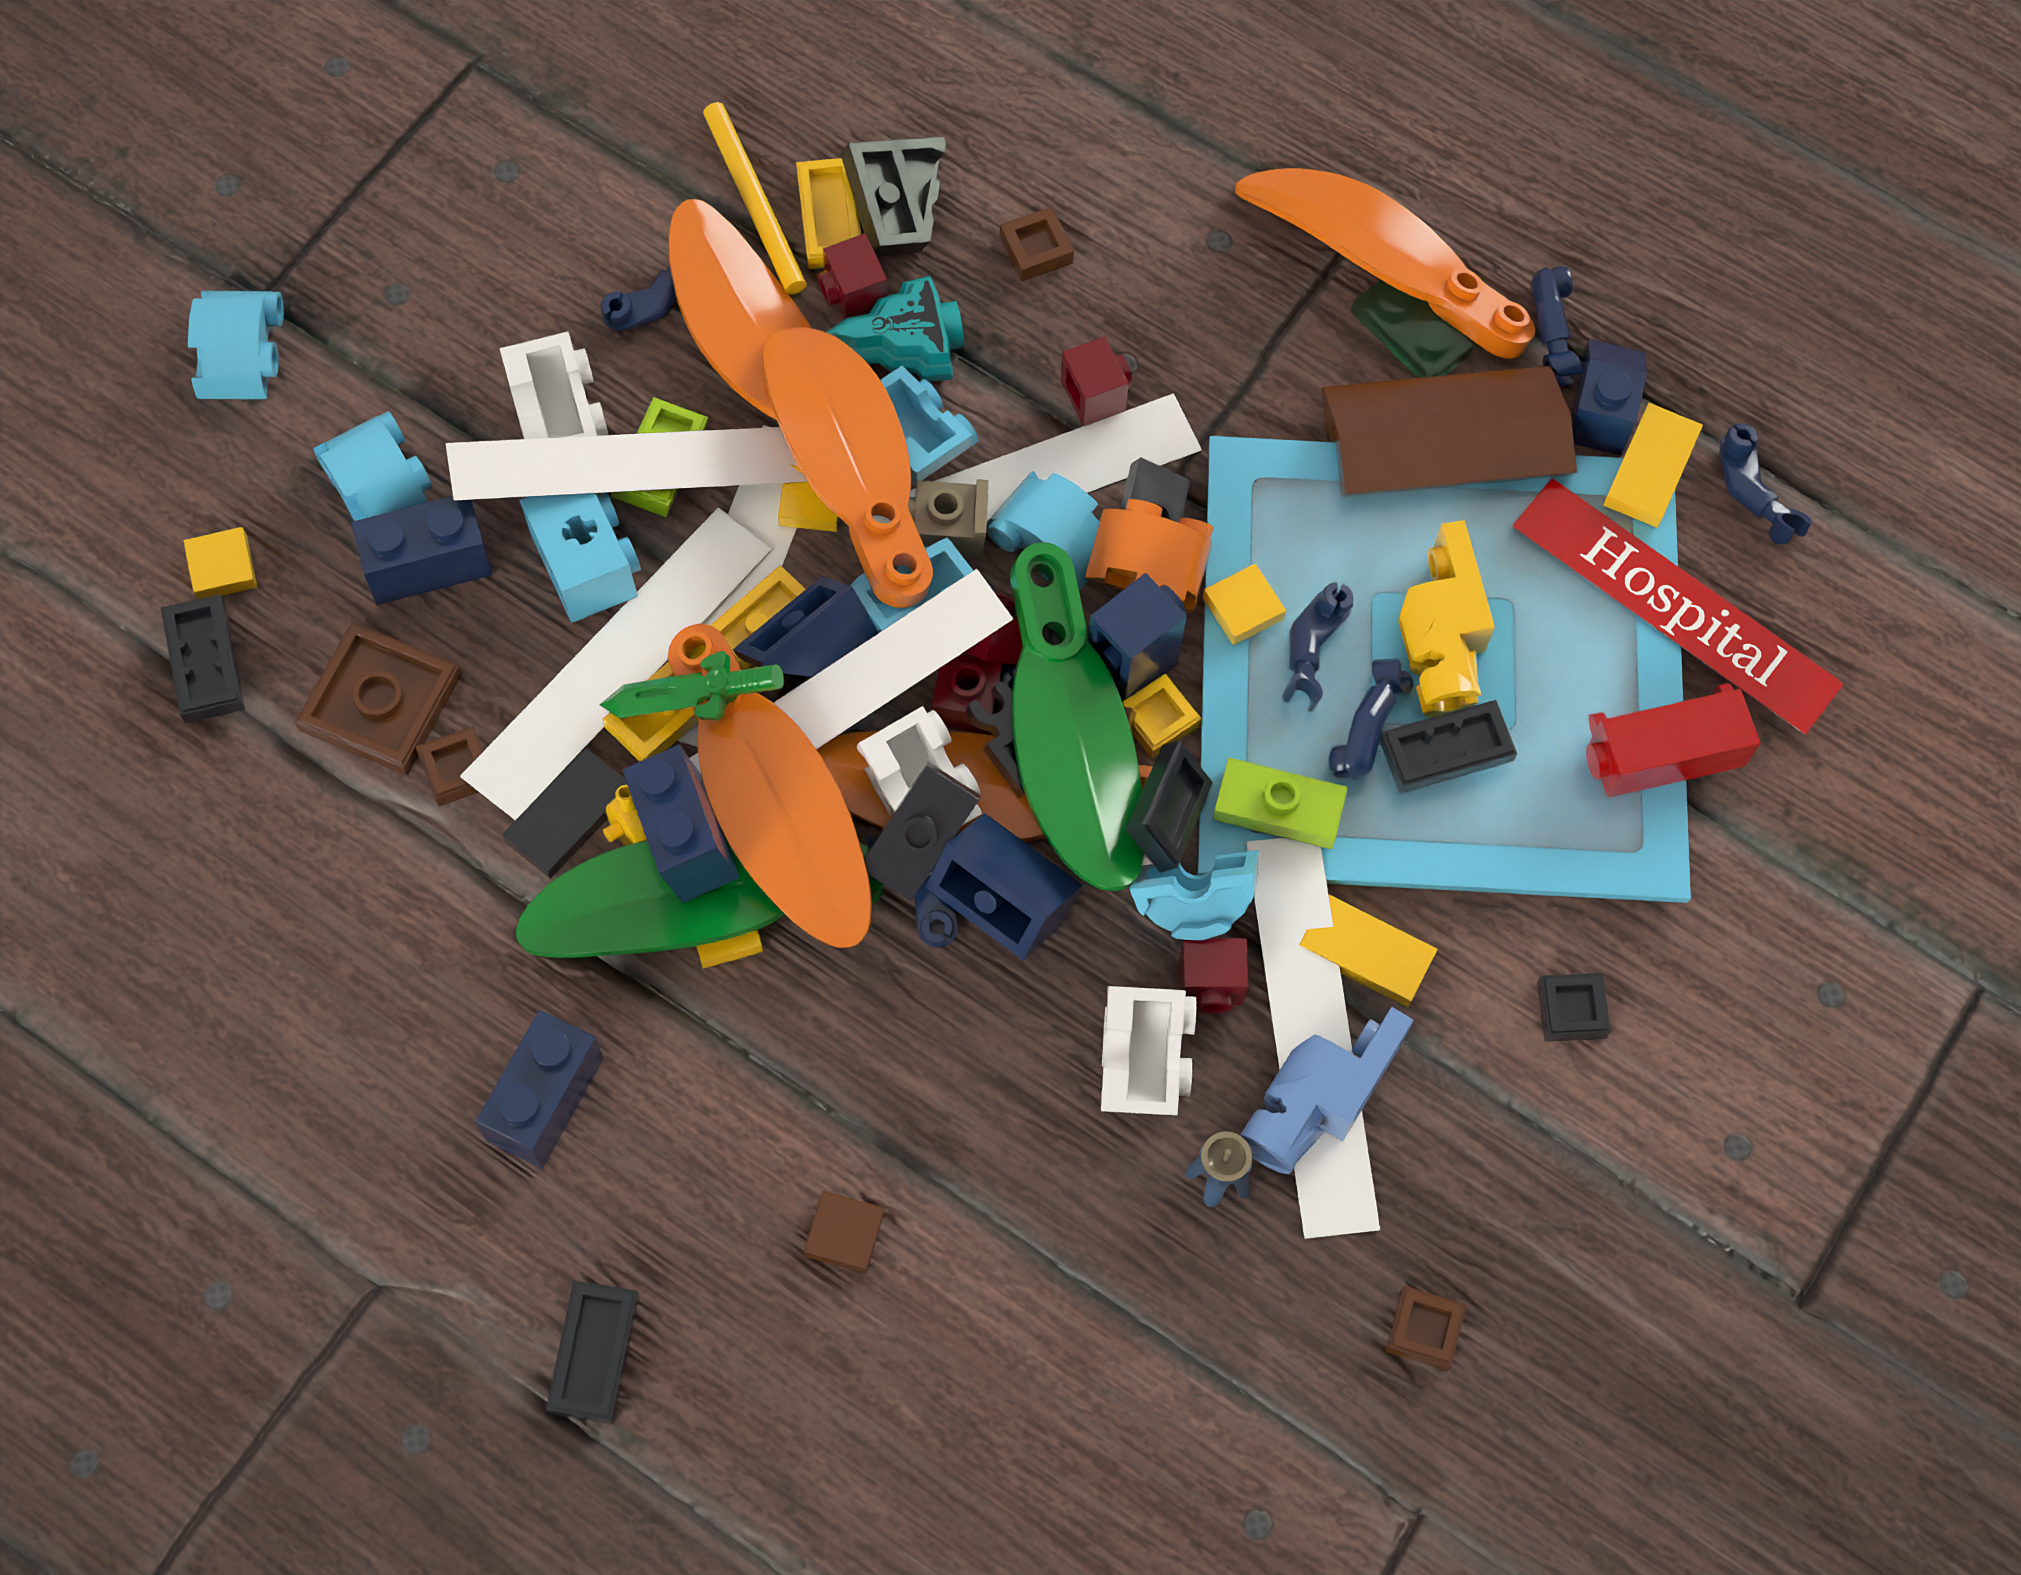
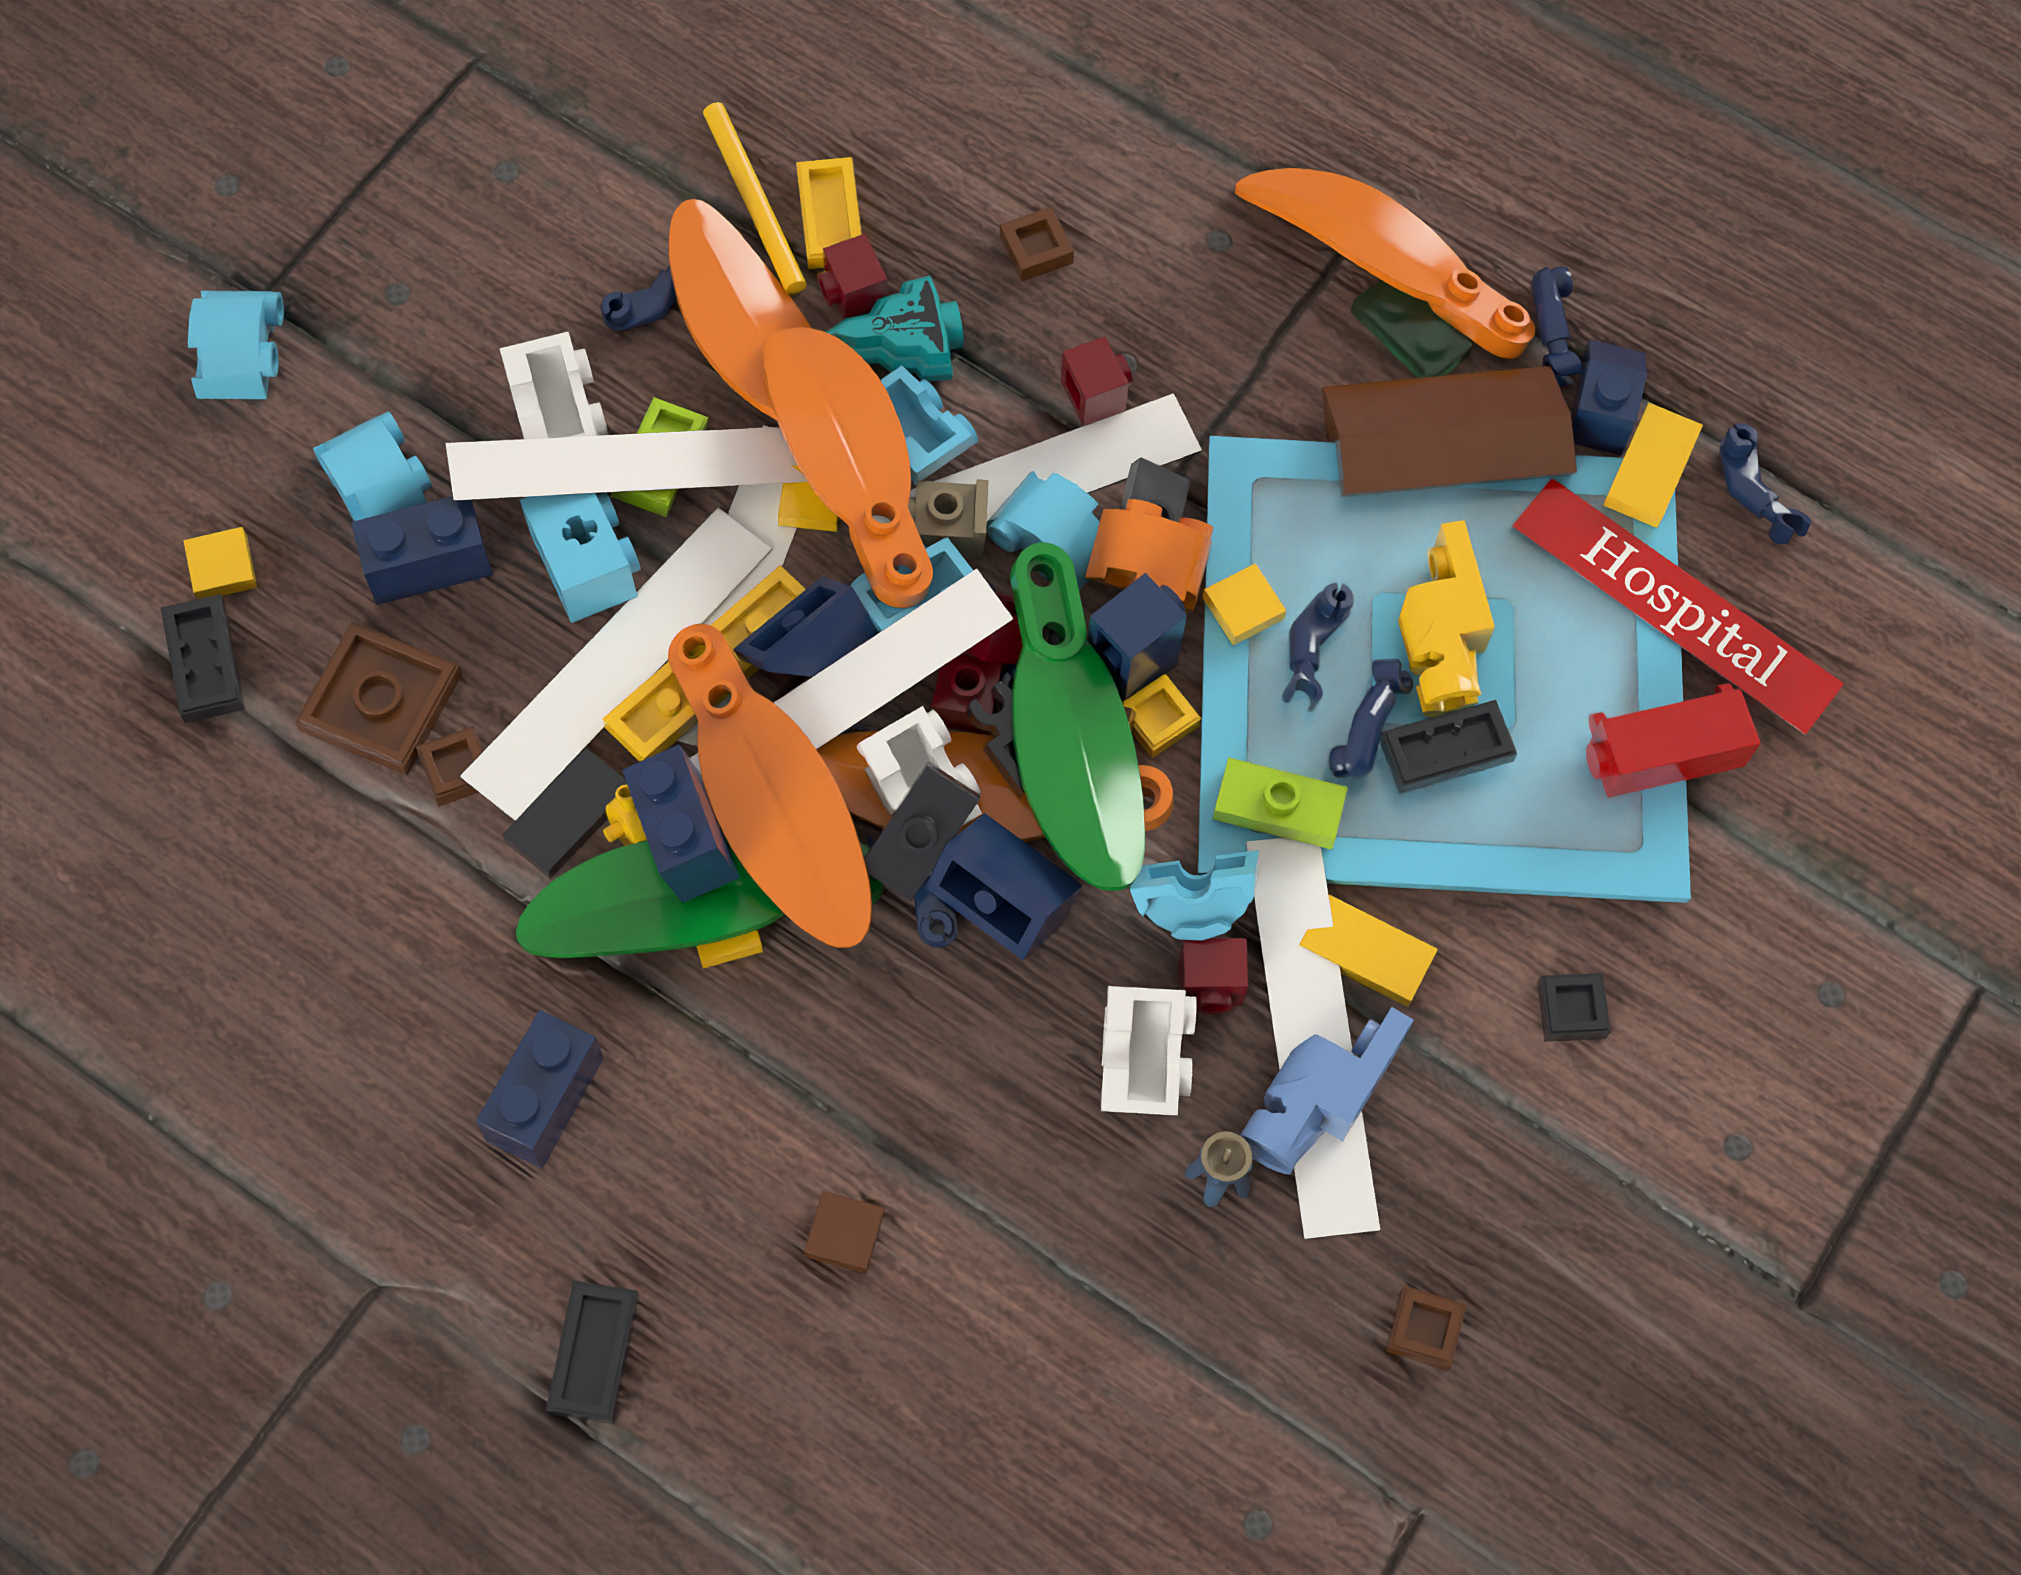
(694, 688): green sword -> none
(895, 190): wing -> none
(1169, 806): black tile -> none

